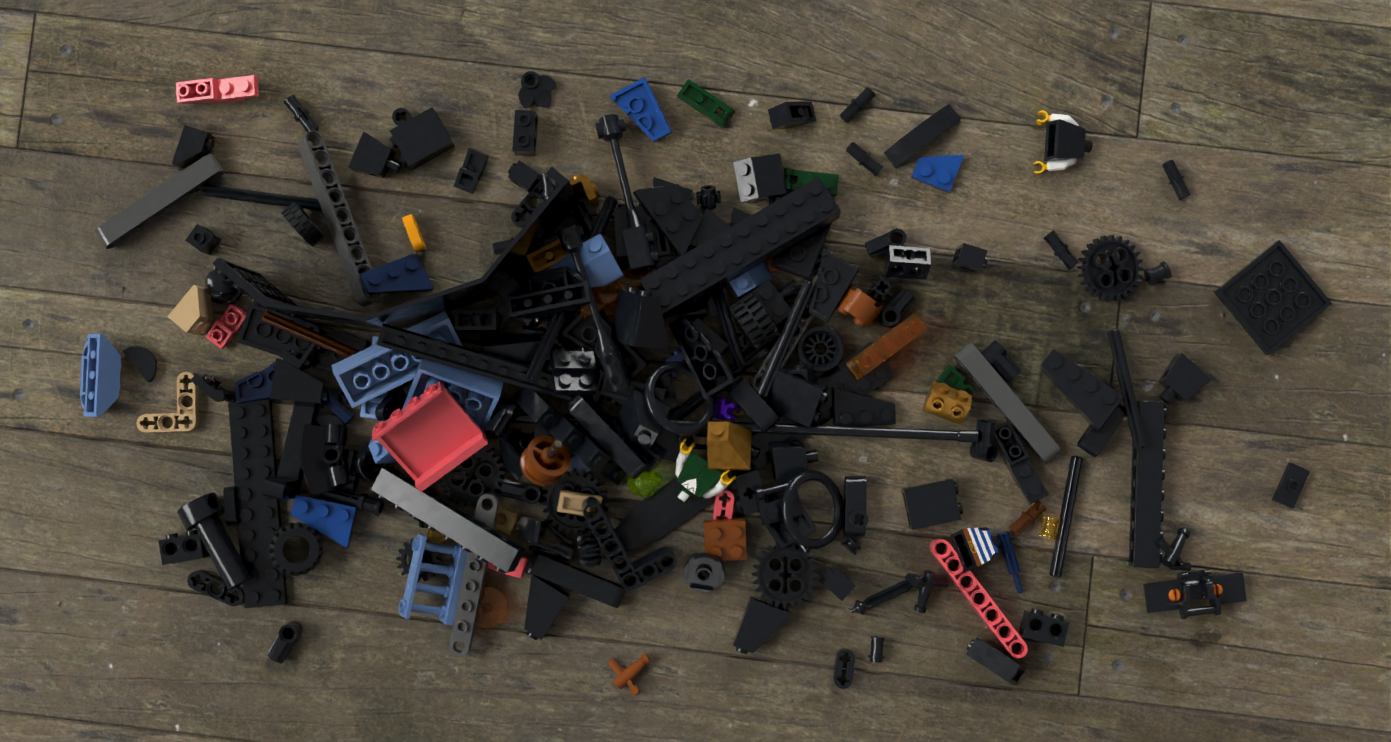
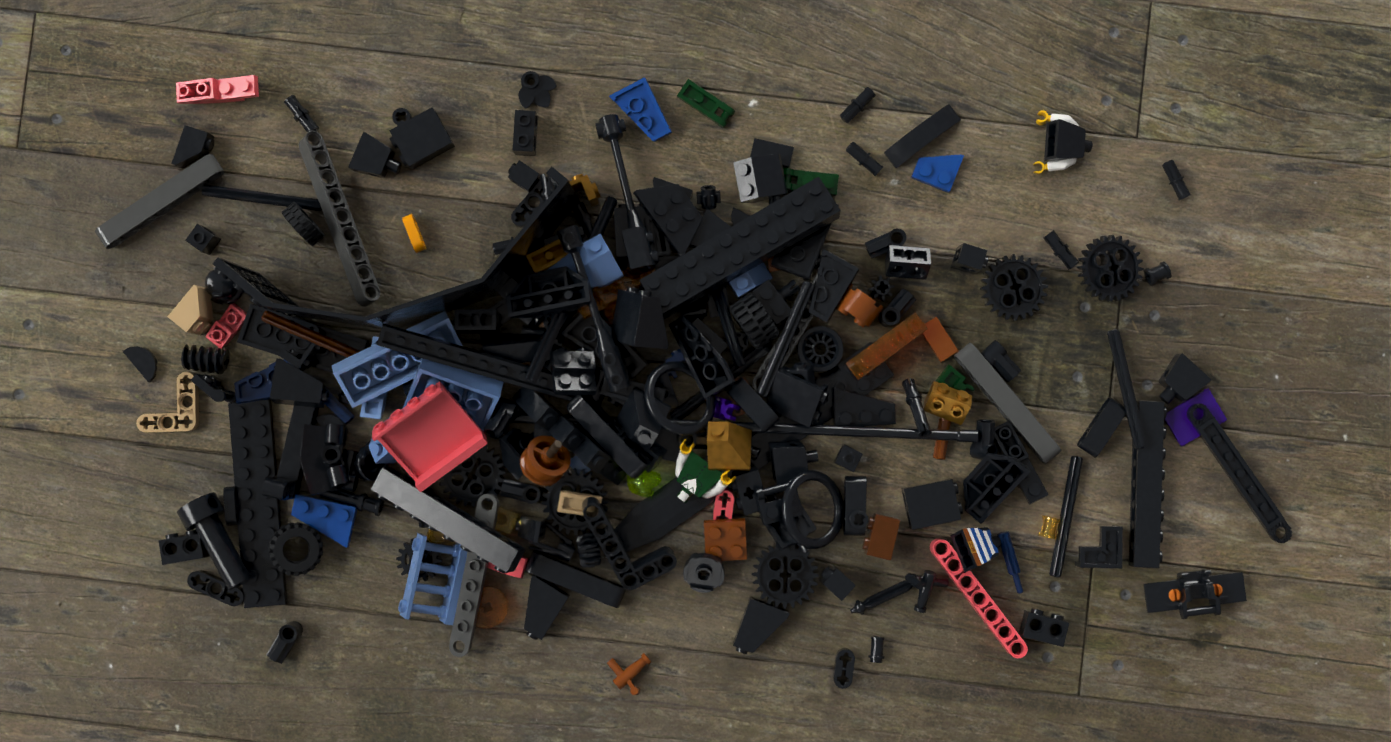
(99, 375): medium blue wedge -> none
(204, 360): none -> black piece
(389, 403): black beam -> none
(397, 276): dark blue wing -> none
(471, 171): black slope -> none
(764, 147): none -> black tile
(791, 115): black slope -> none
(848, 458): none -> black brick
(851, 545): black bush -> none
(881, 536): none -> reddish brown brick
(914, 401): none -> black pin
(939, 340): none -> dark orange tile
(941, 445): none -> dark orange axle
(991, 483): none -> black wedge
(995, 661): black slope -> none
(1027, 518): reddish brown axle -> none
(1032, 283): none -> black gear
(1083, 390): black wedge -> none
(1107, 554): none -> black panel
(1172, 552): black piece -> none
(1180, 424): none -> dark purple piece
(1239, 473): none -> black plate
(1272, 297): black plate -> none
(1290, 485): black plate -> none

